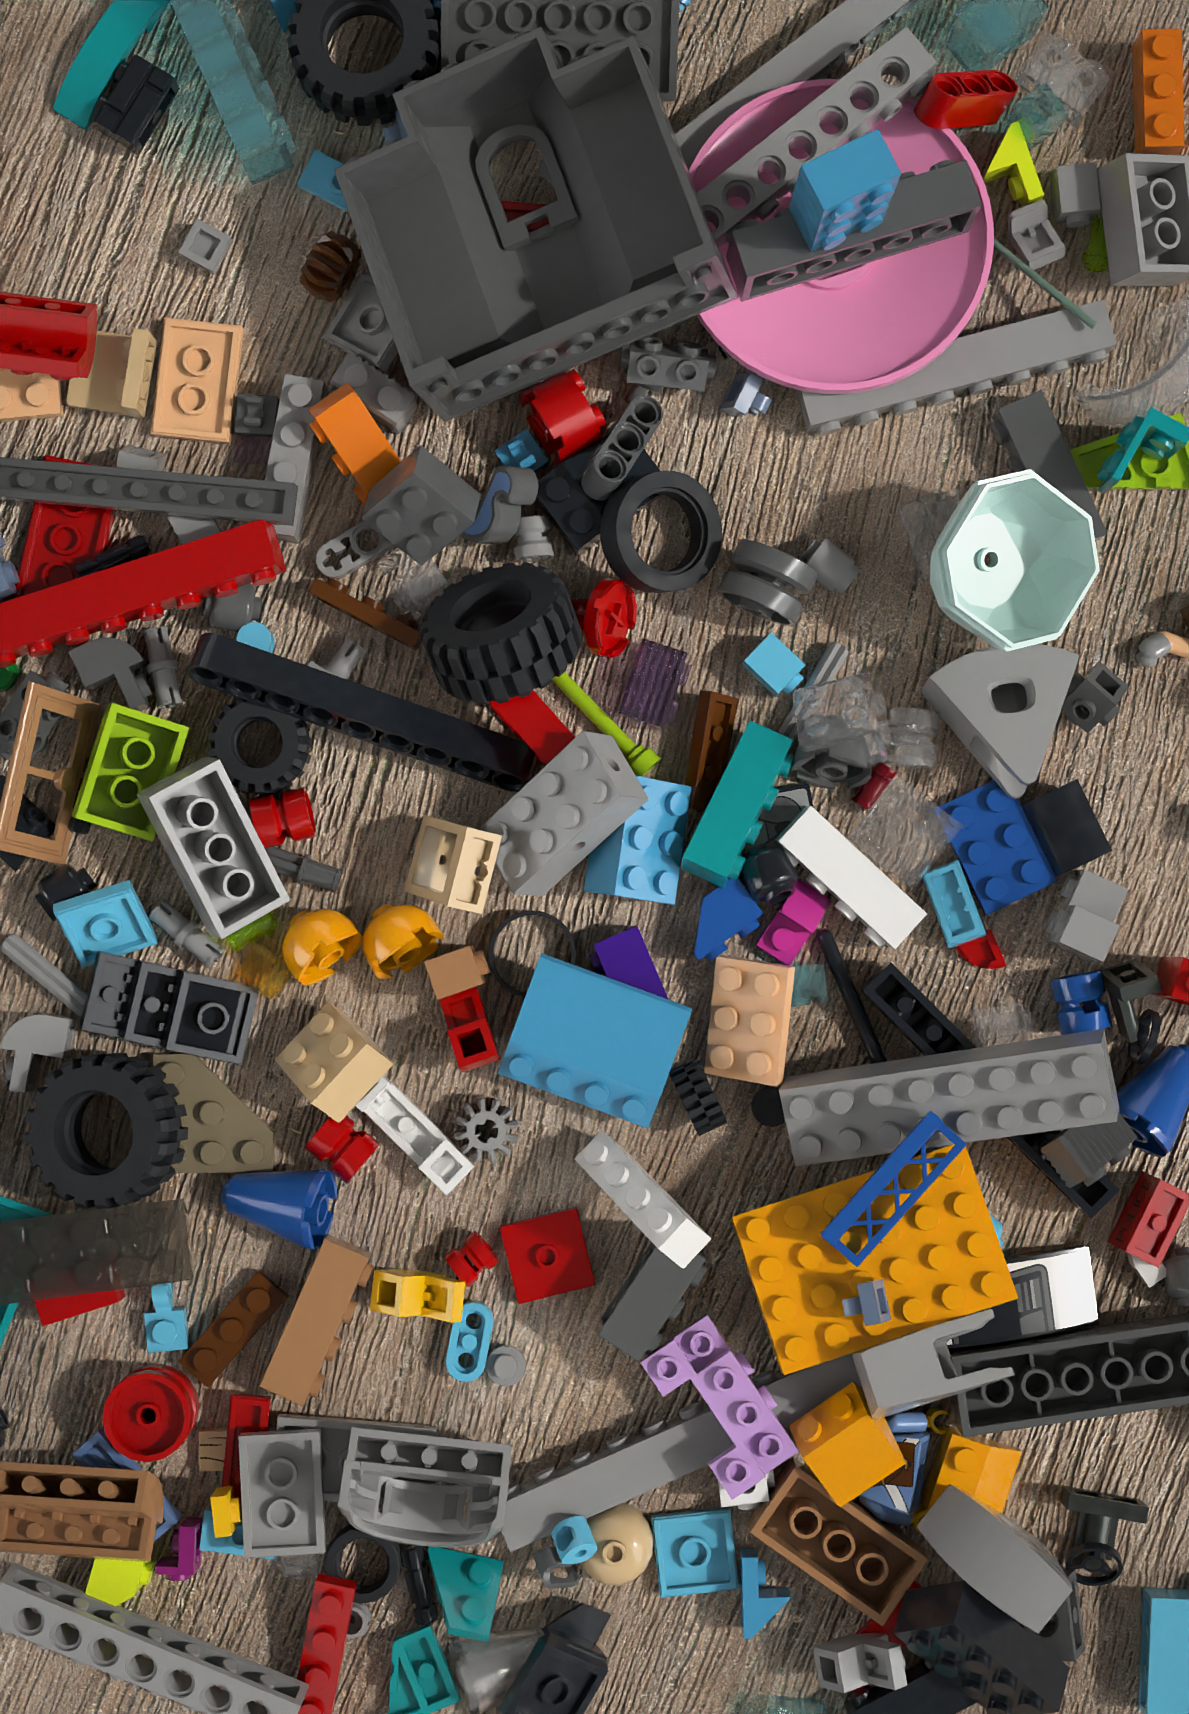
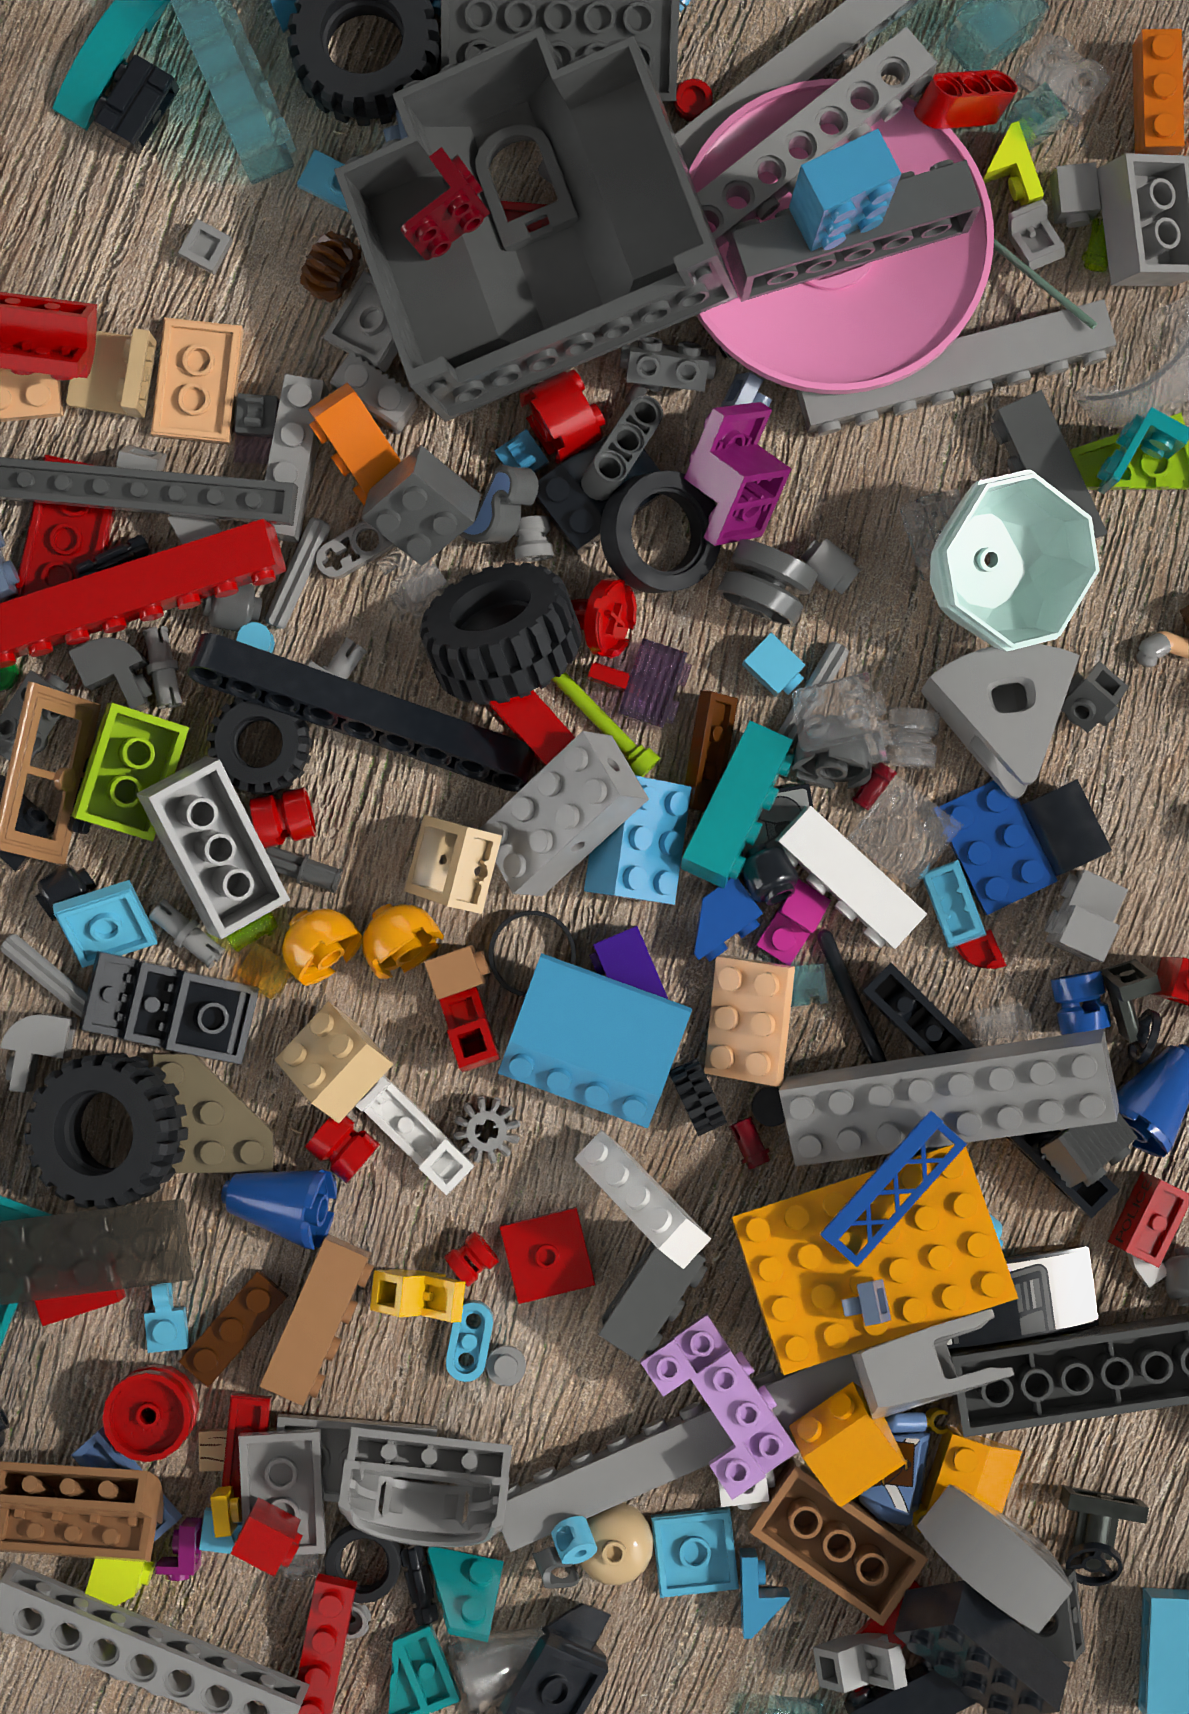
(268, 1538): none -> red brick
(297, 573): none -> light grey axle
(367, 612): reddish brown plate -> none
(449, 215): none -> dark red bracket
(608, 676): none -> red tile
(692, 98): none -> red tile
(737, 472): none -> magenta bracket
(749, 1143): none -> dark red pin

